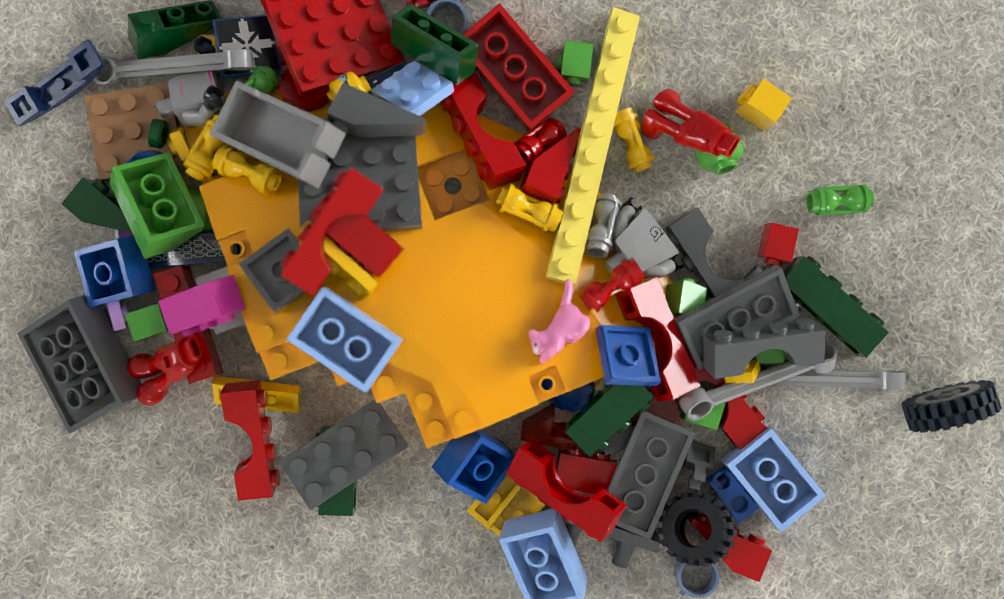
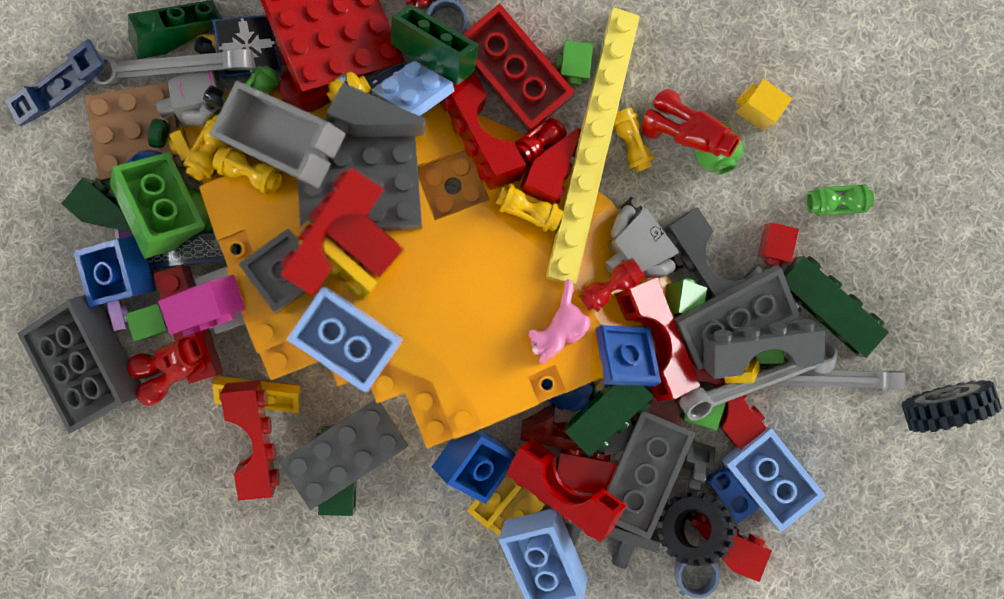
(600, 235): light grey piece -> none

